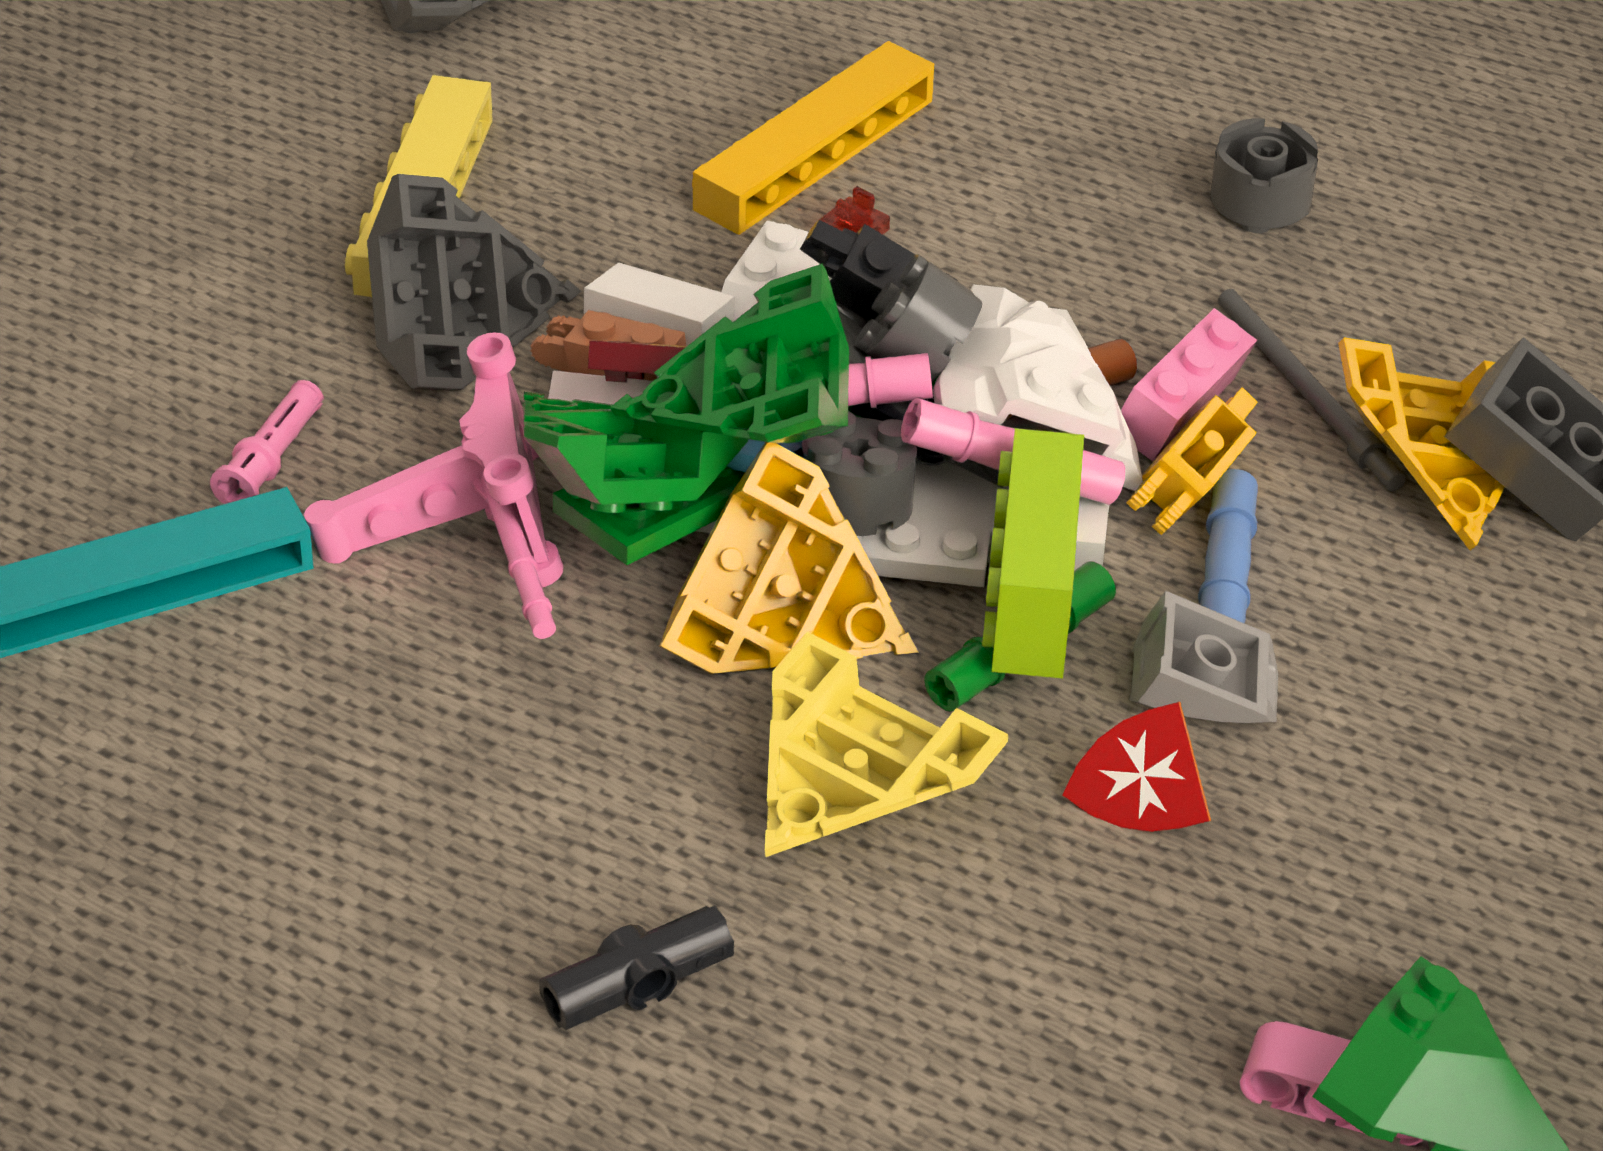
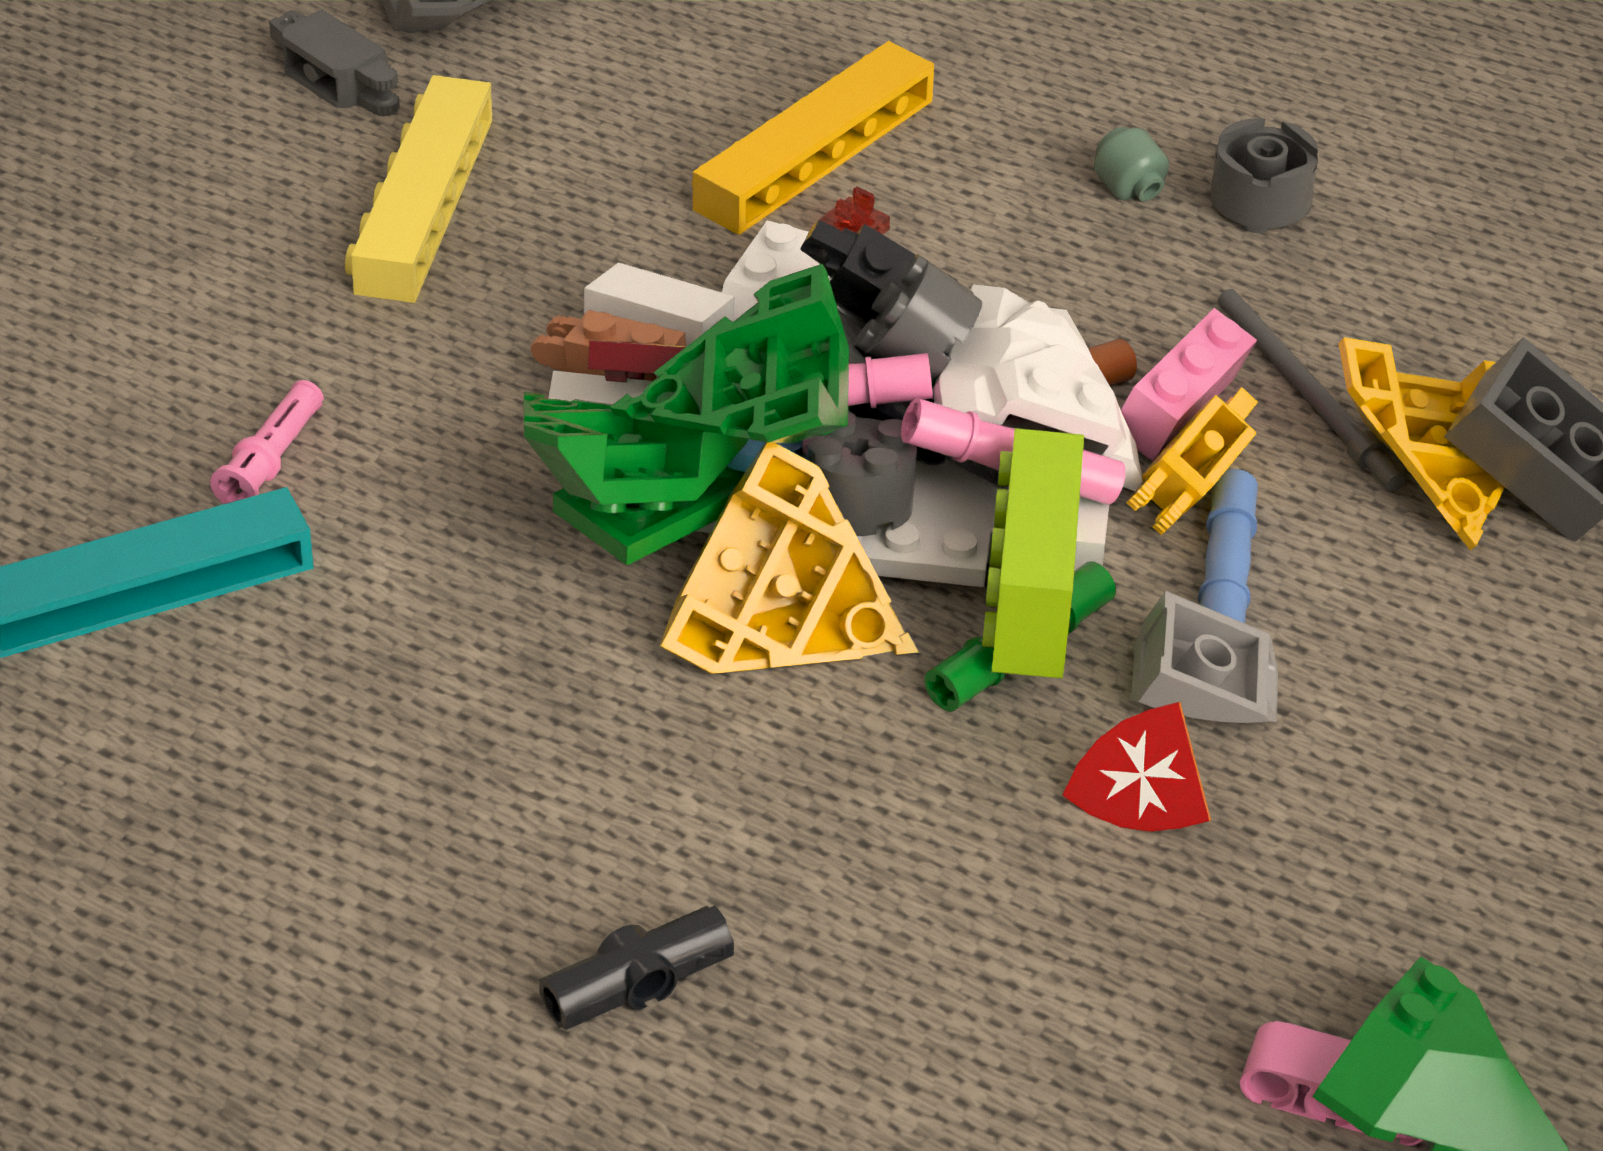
(336, 62): none -> dark grey hinge
(446, 280): dark grey wedge -> none
(486, 472): bright pink piece -> none
(853, 755): light yellow wedge -> none
(1131, 163): none -> sand green head

